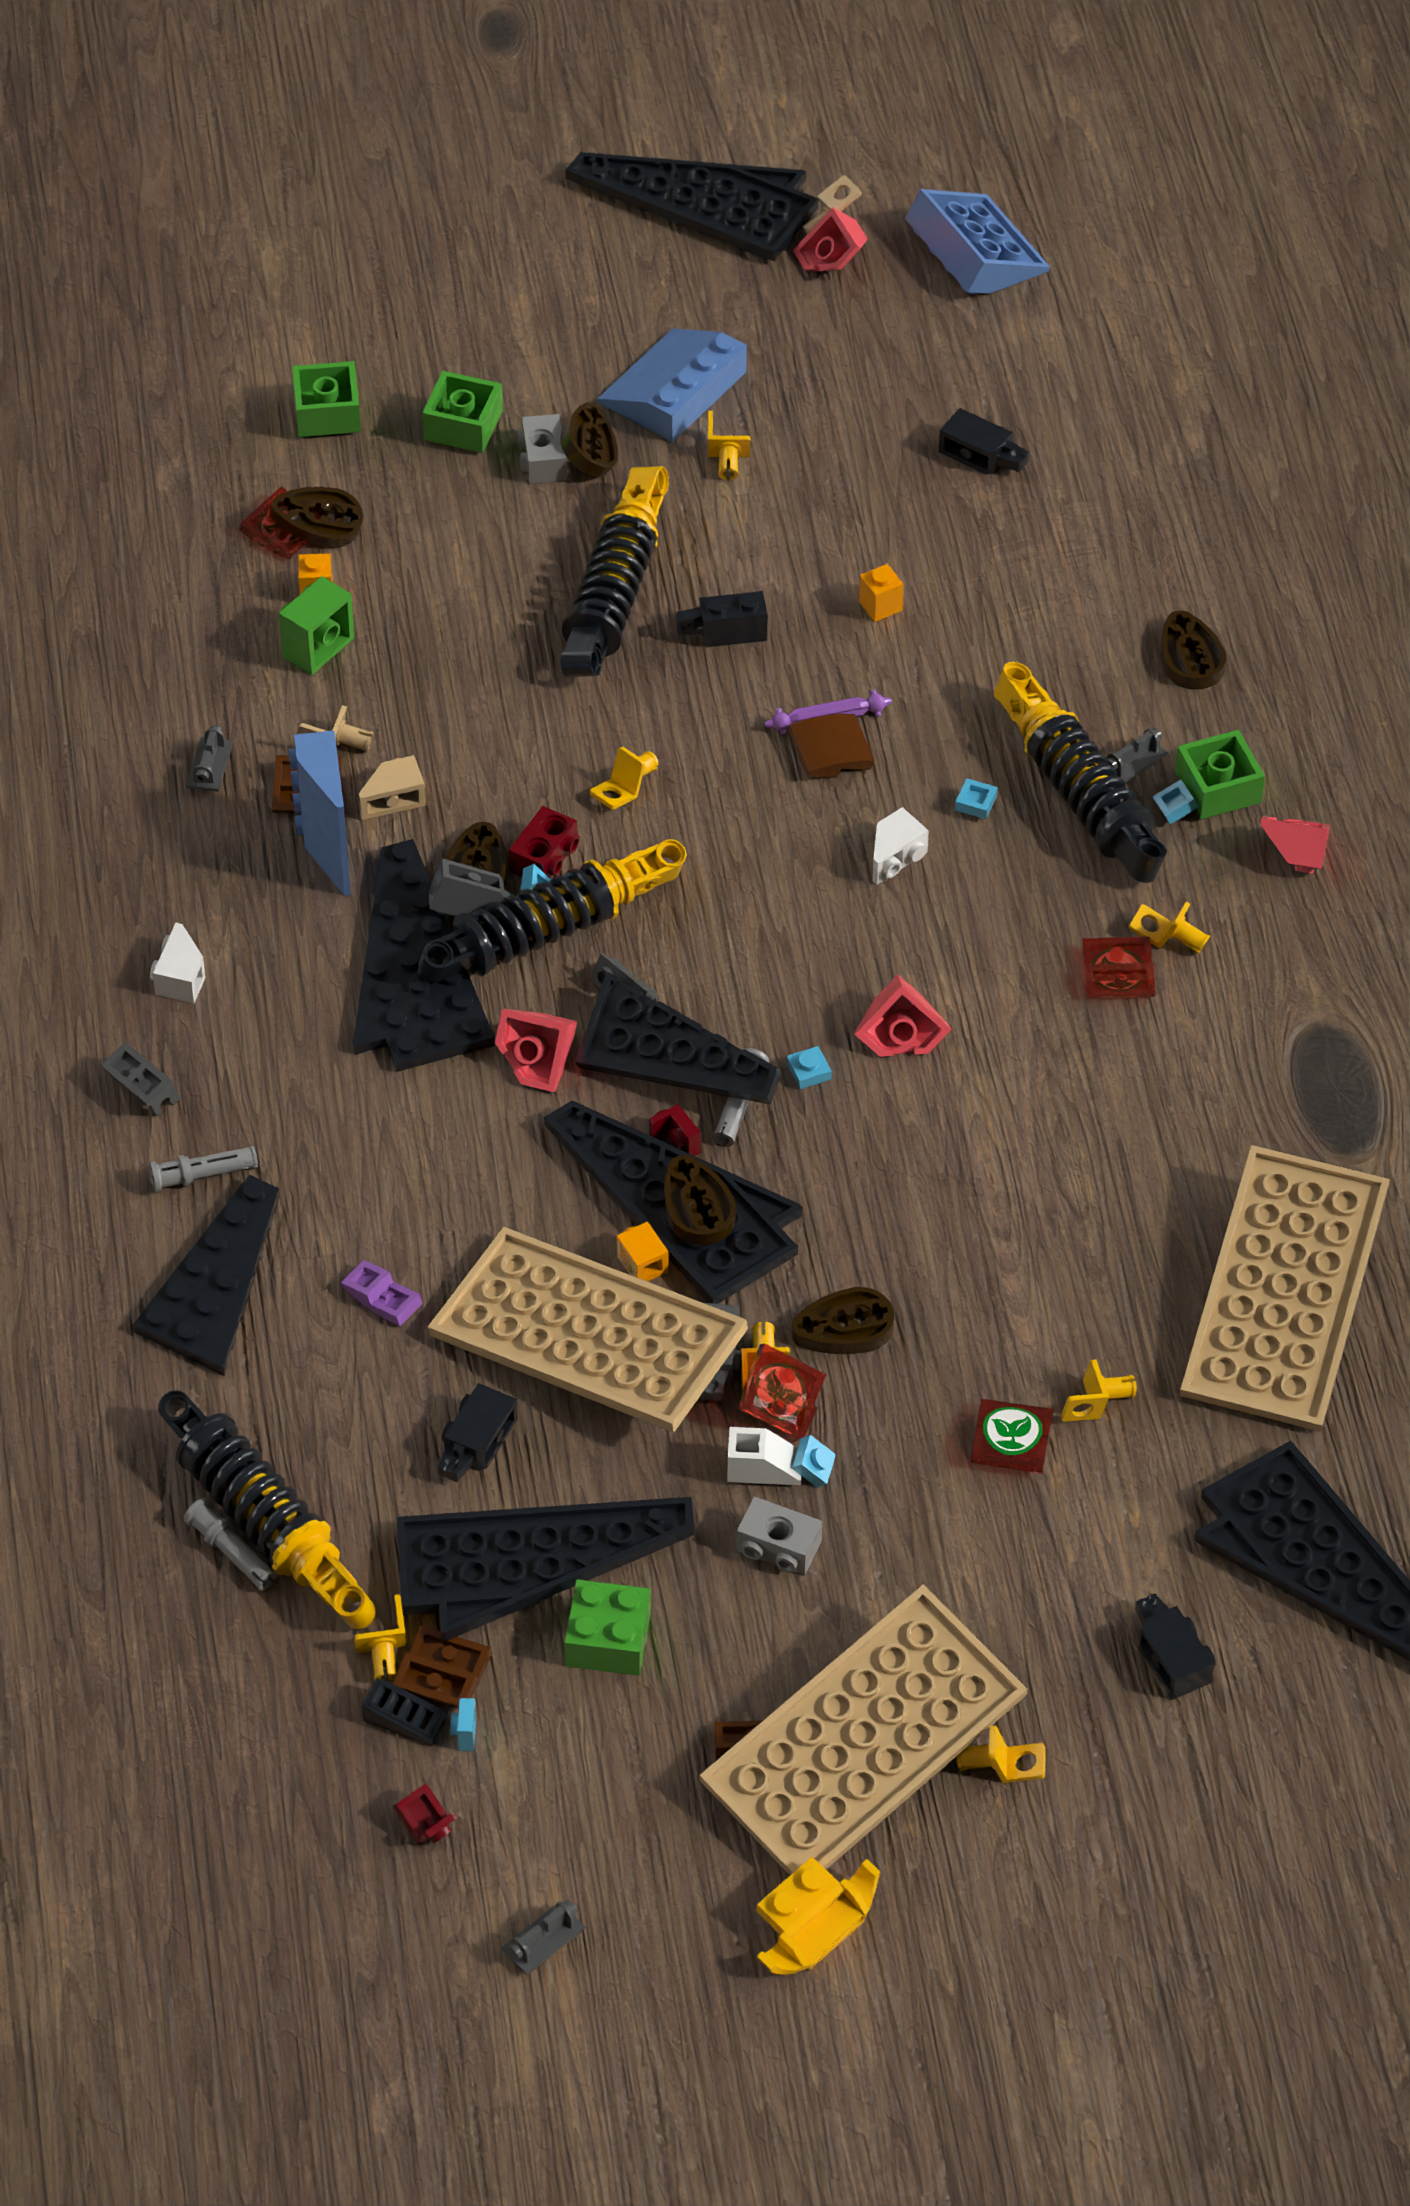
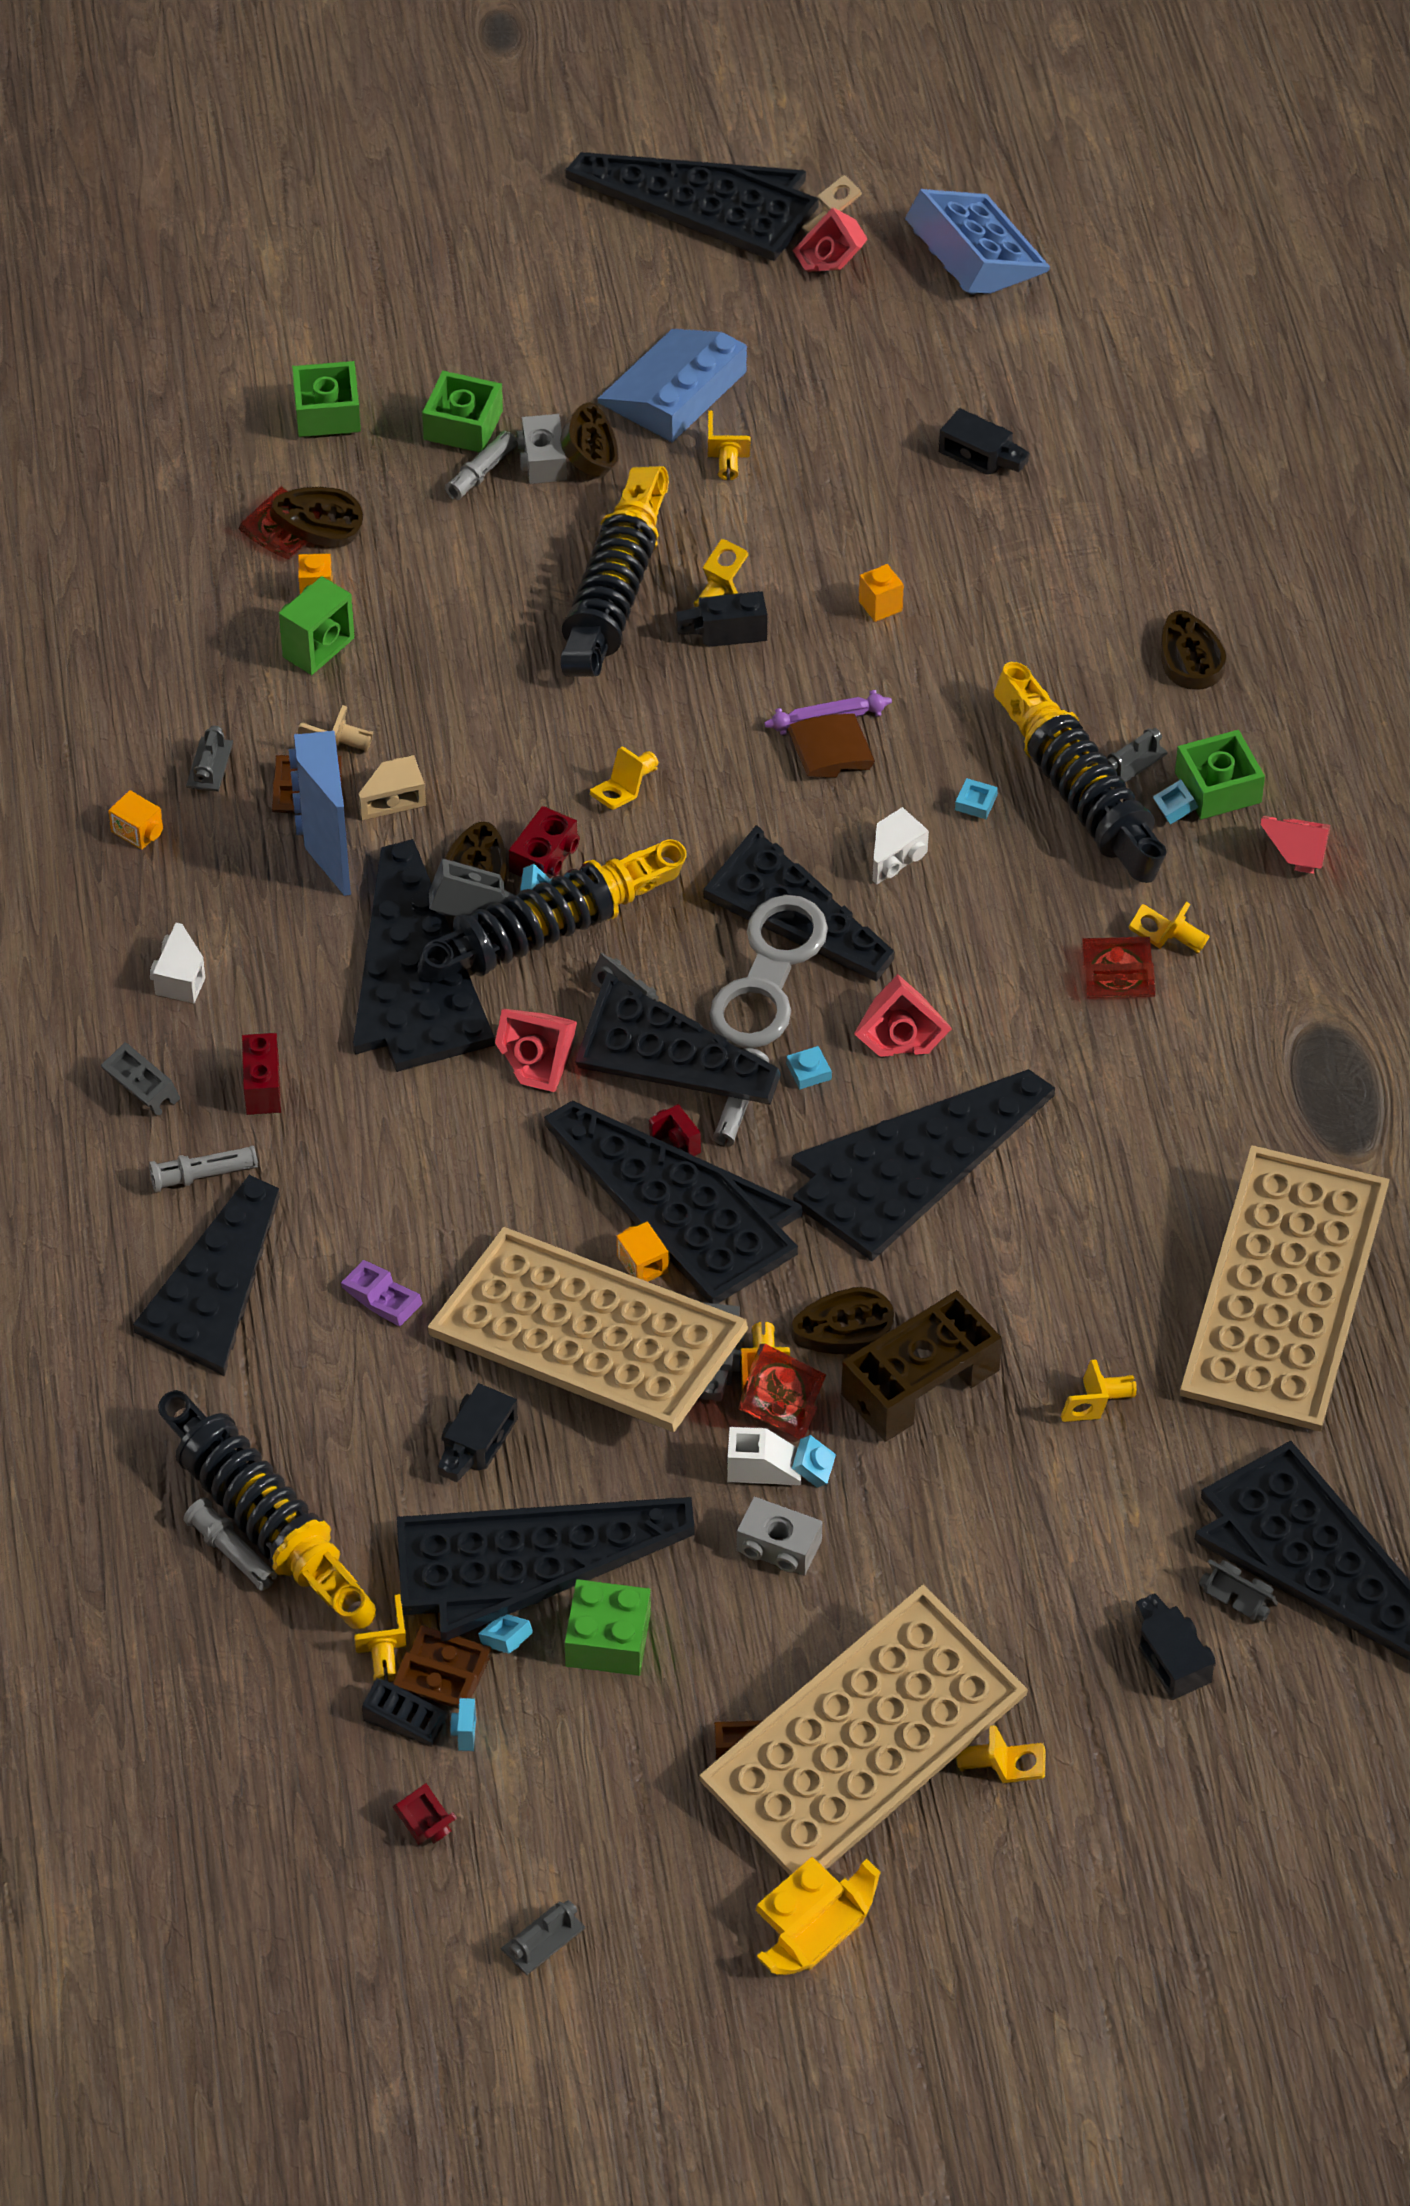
(136, 820): none -> light orange brick
(261, 1073): none -> dark red brick
(473, 472): none -> light grey pin
(506, 1633): none -> medium azure plate
(682, 1210): dark brown piece -> none
(720, 576): none -> yellow bracket
(763, 872): none -> black wing
(768, 971): none -> light grey bar
(889, 1378): none -> dark brown plate
(893, 1172): none -> black wing
(1011, 1436): slope -> none
(1251, 1596): none -> dark grey hinge

